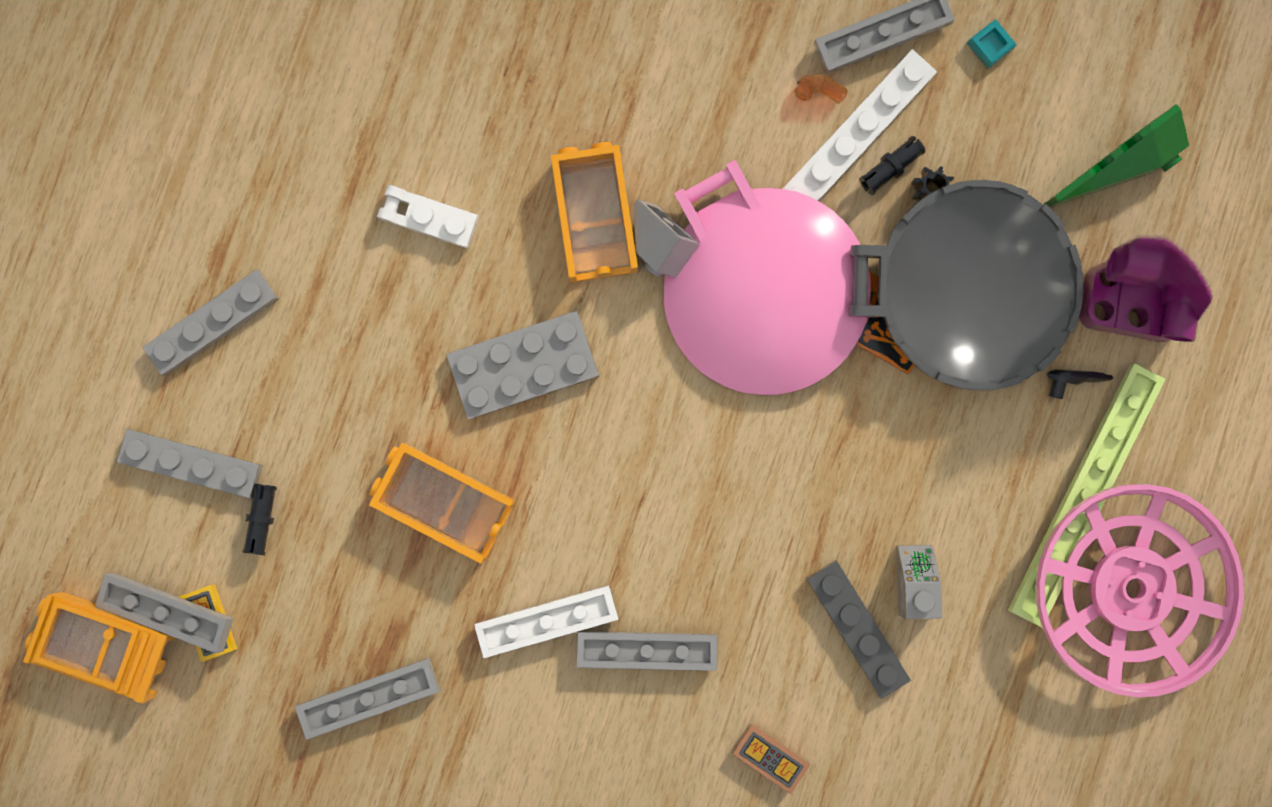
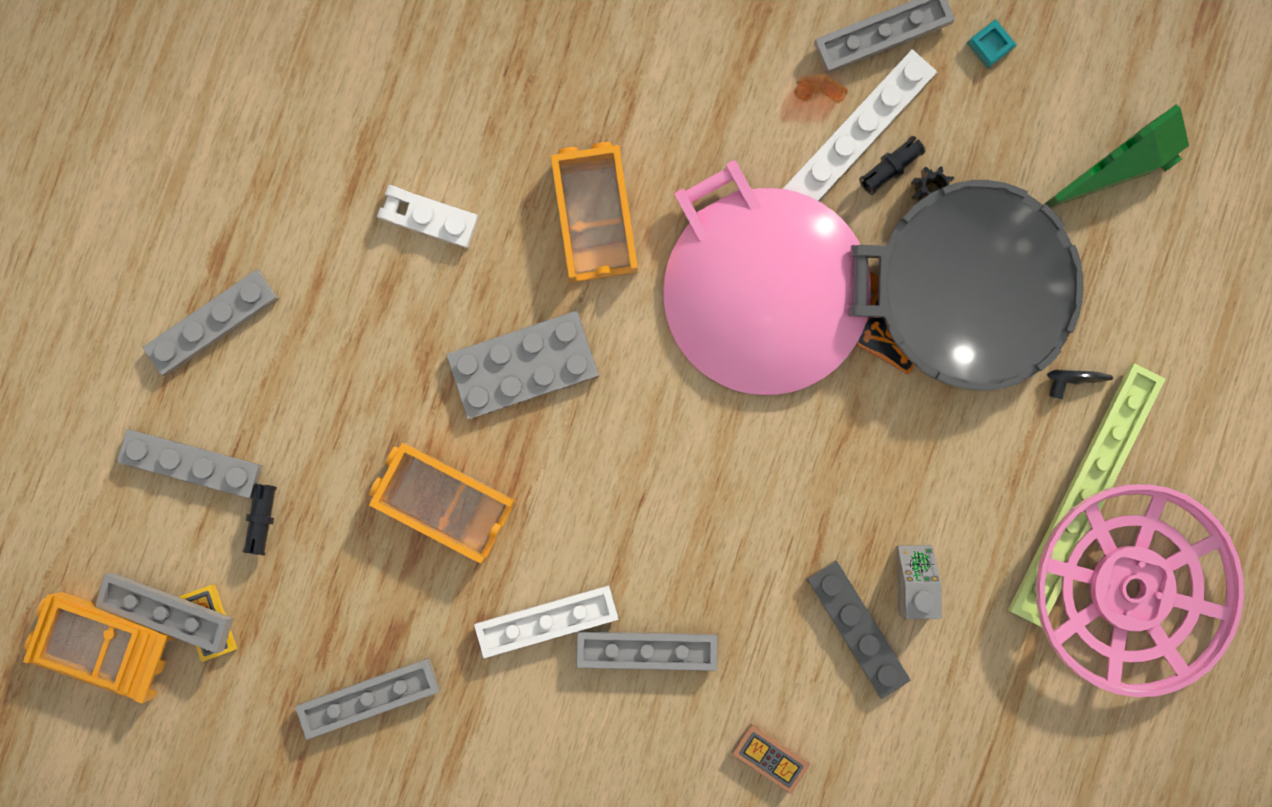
(661, 240): light grey slope -> none
(1152, 281): magenta panel -> none

